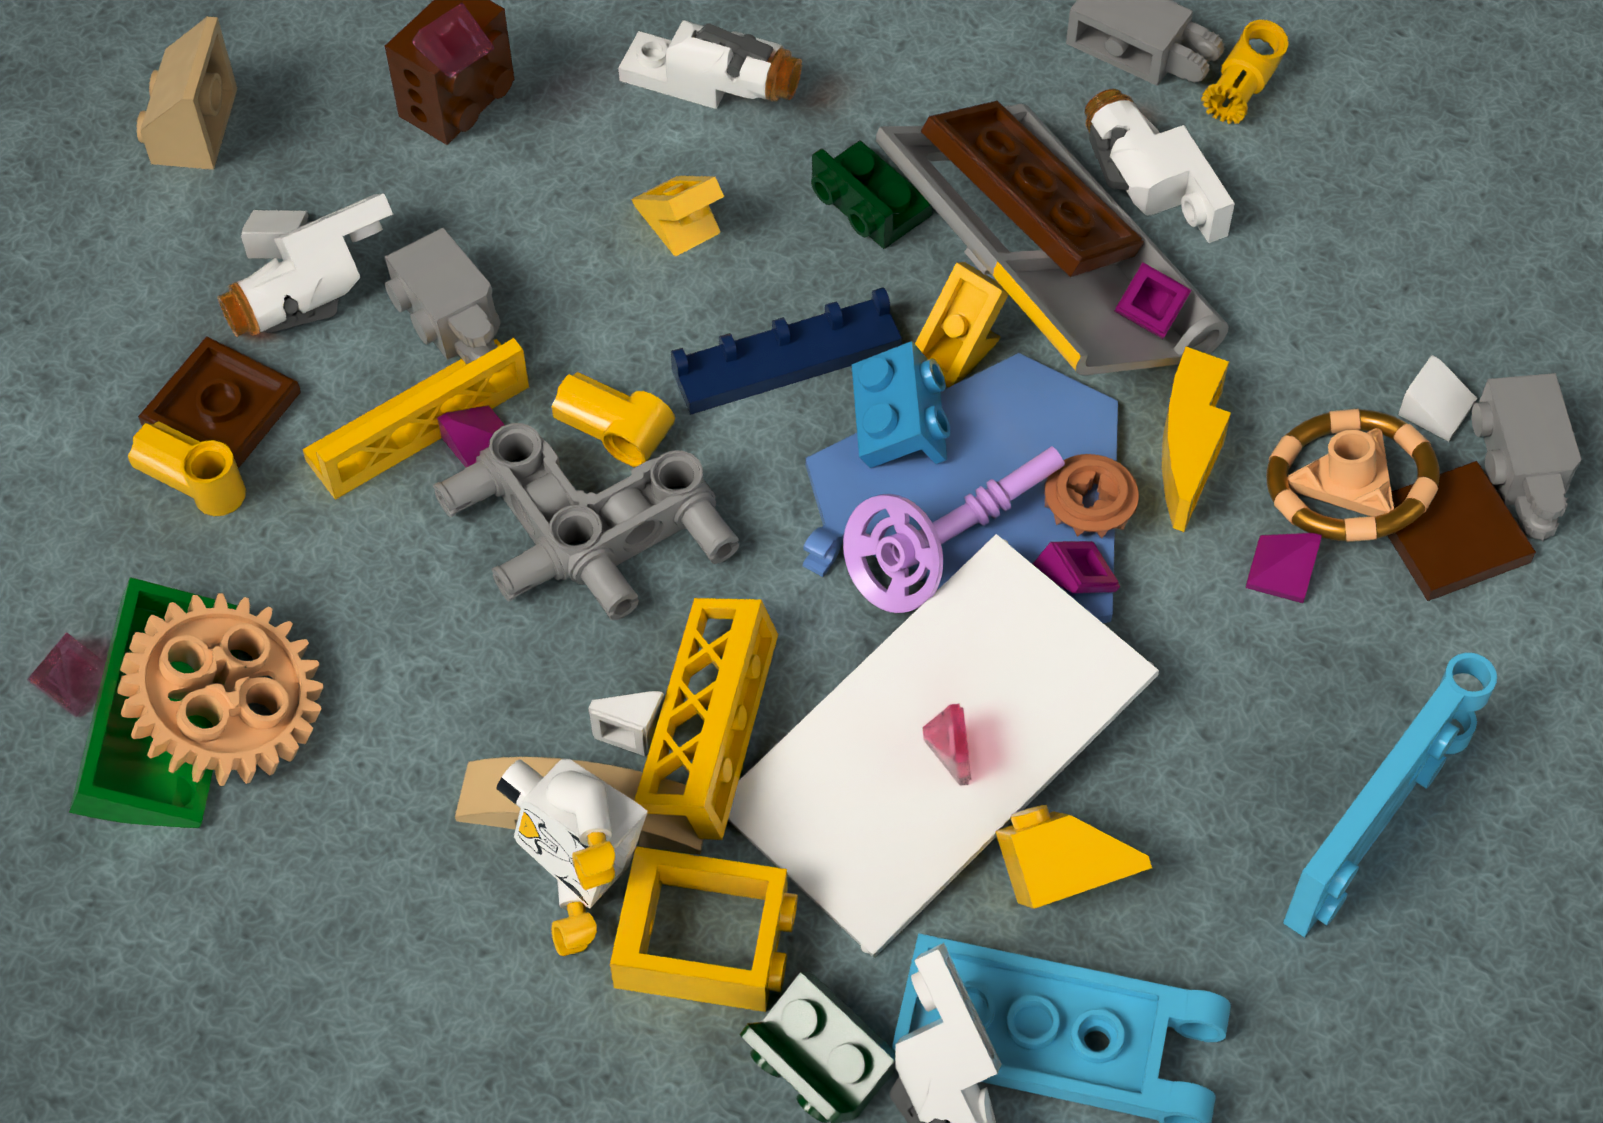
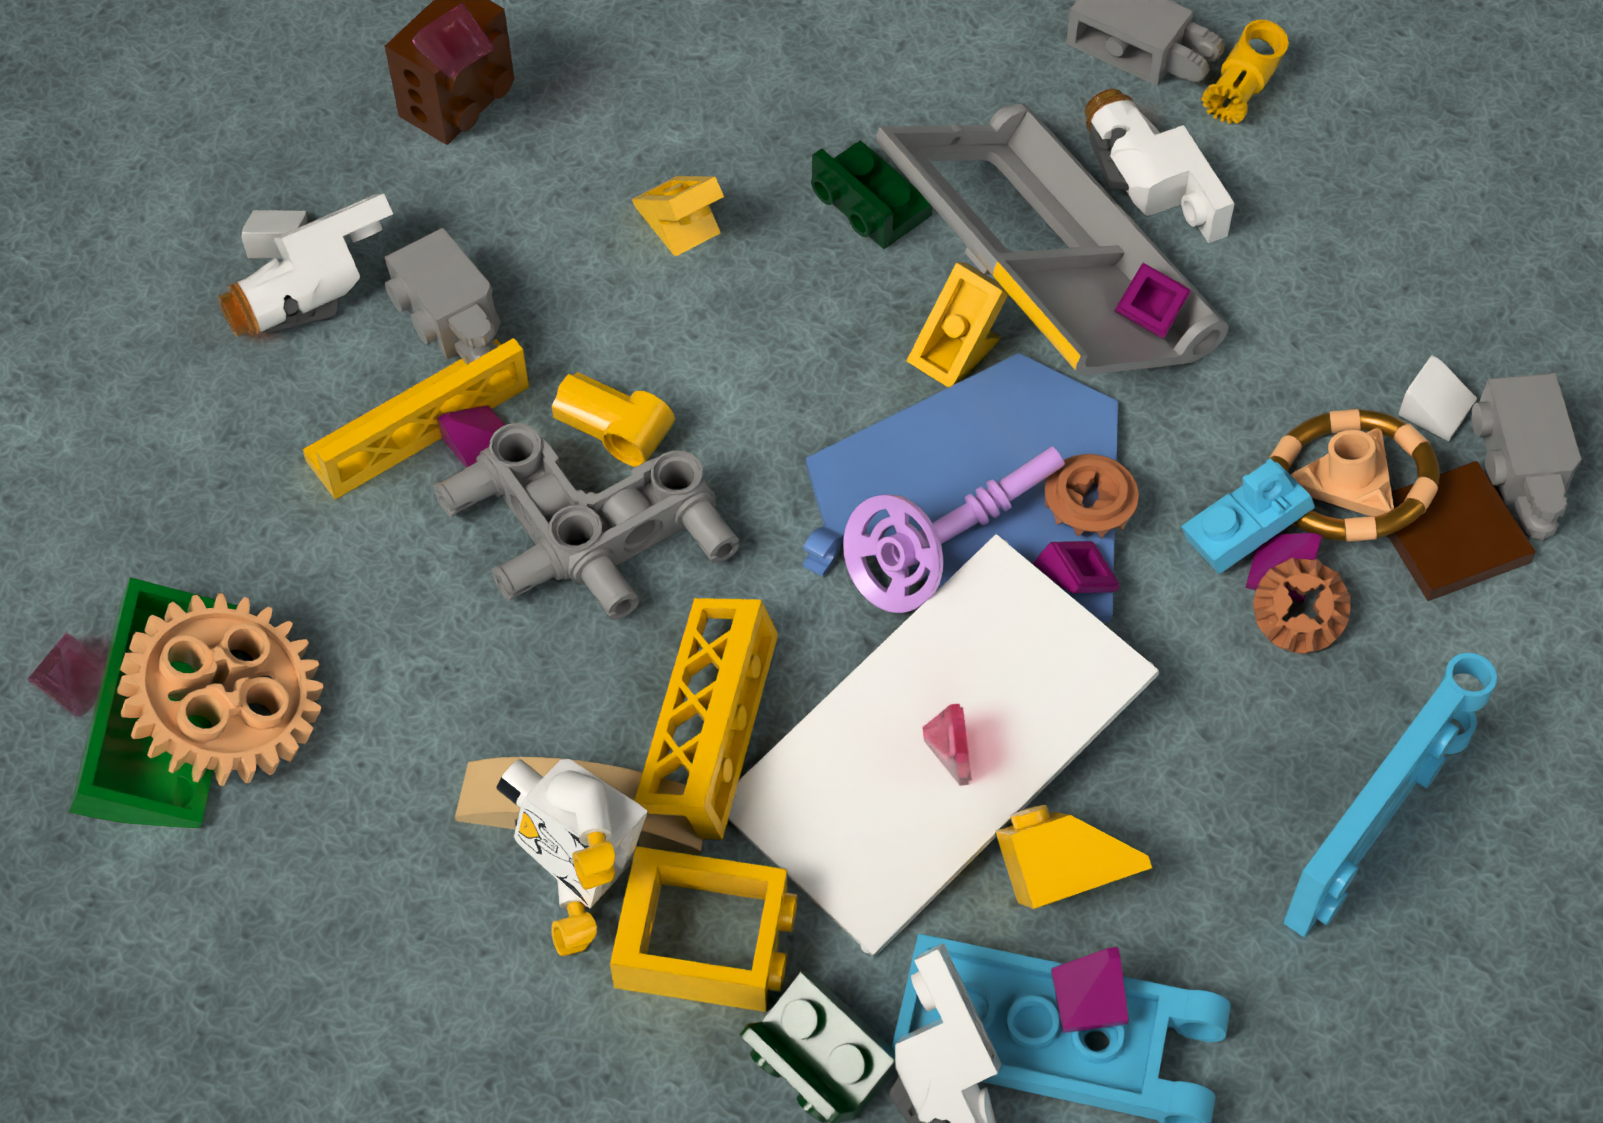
(189, 100): tan slope -> none
(192, 467): yellow piece -> none
(222, 399): reddish brown tile -> none
(627, 720): white slope -> none
(708, 62): white plate -> none
(785, 353): dark blue hinge -> none
(899, 406): dark azure bracket -> none
(1033, 187): reddish brown tile -> none
(1091, 991): none -> magenta slope
(1192, 432): yellow slope -> none
(1248, 516): none -> medium azure hinge
(1301, 633): none -> nougat gear

